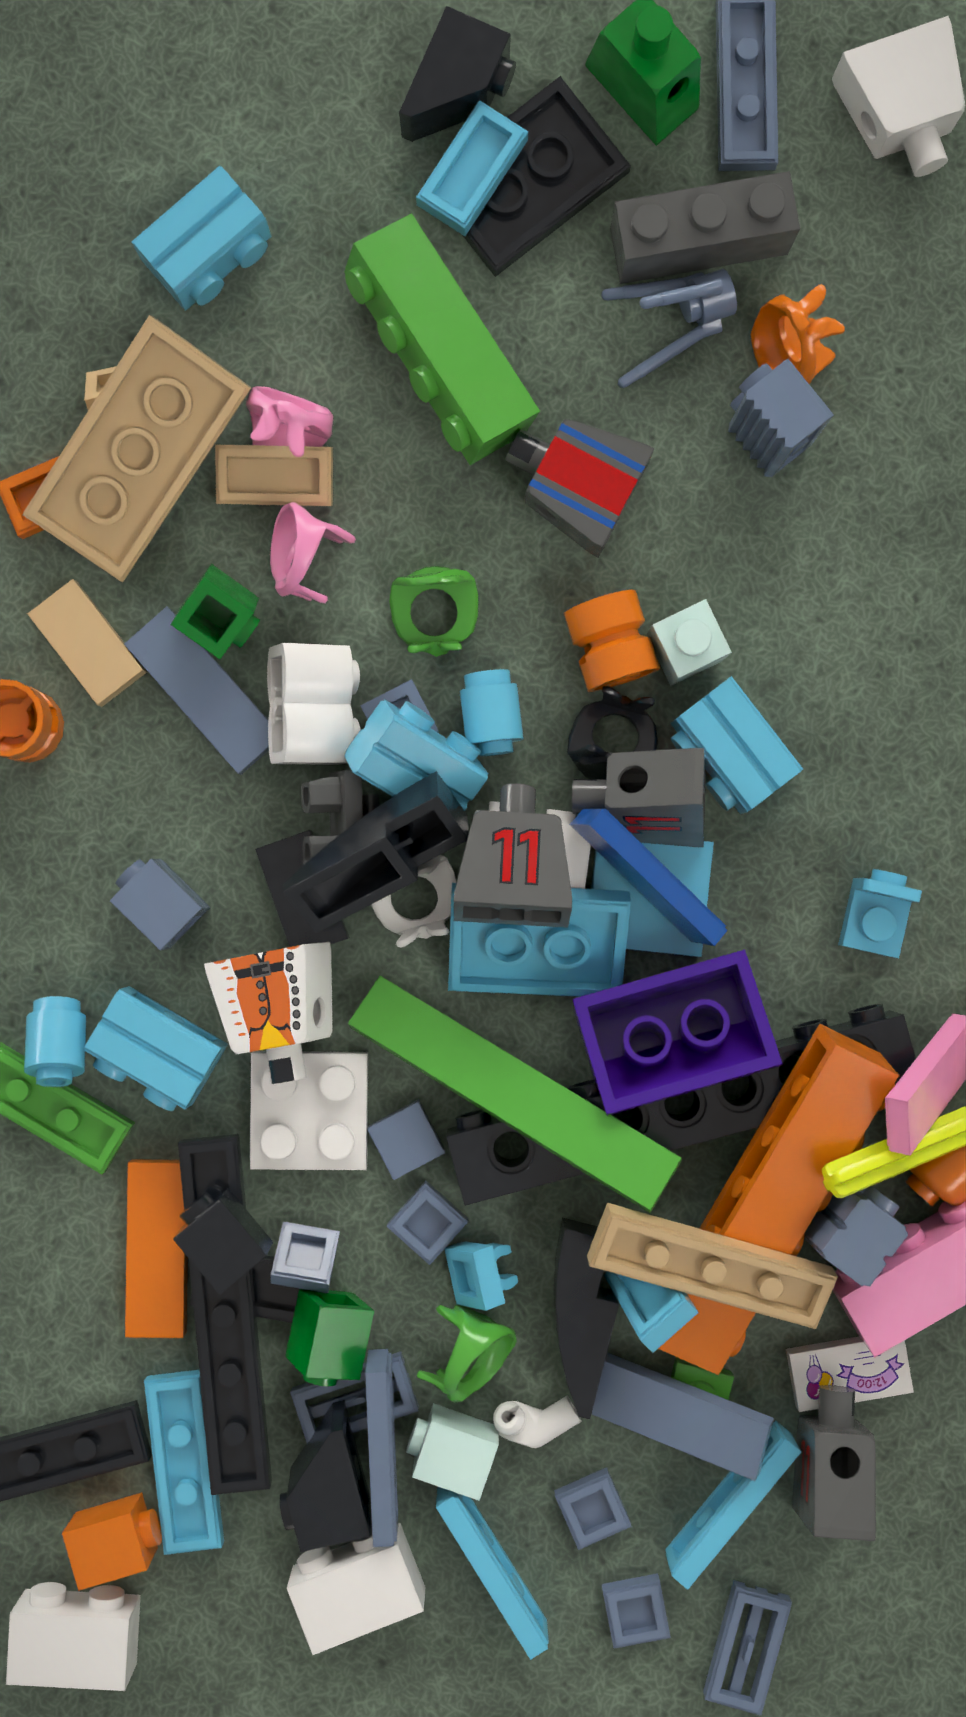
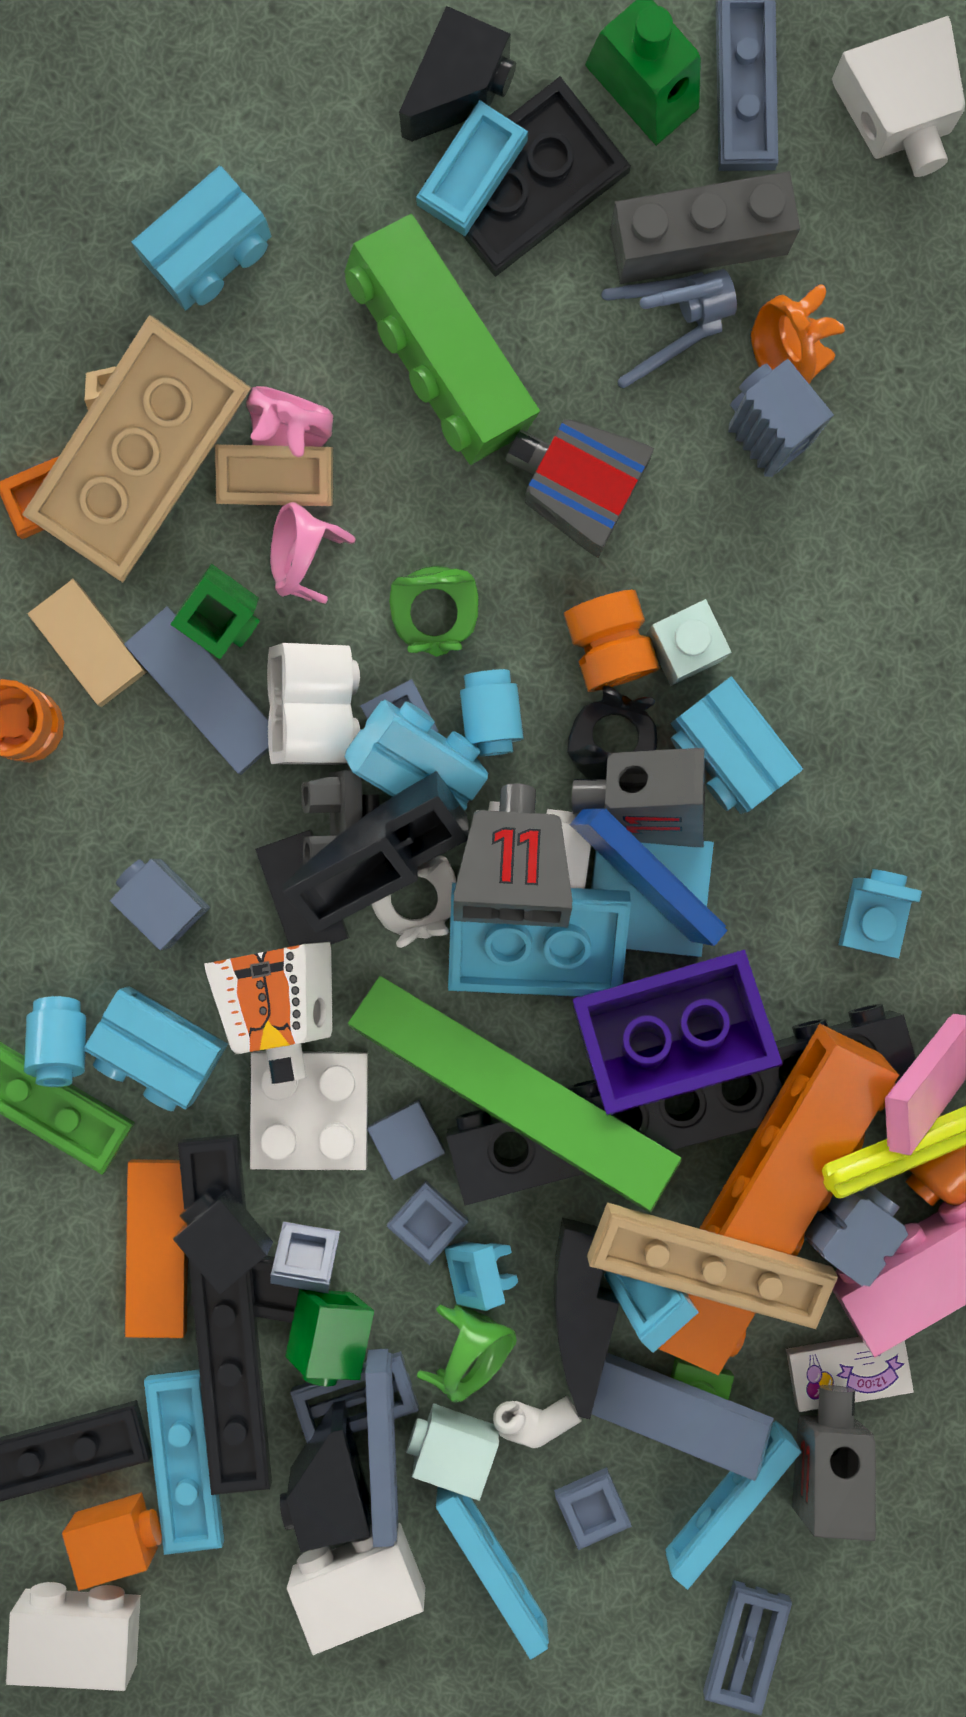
(636, 1610): sand blue tile -> none

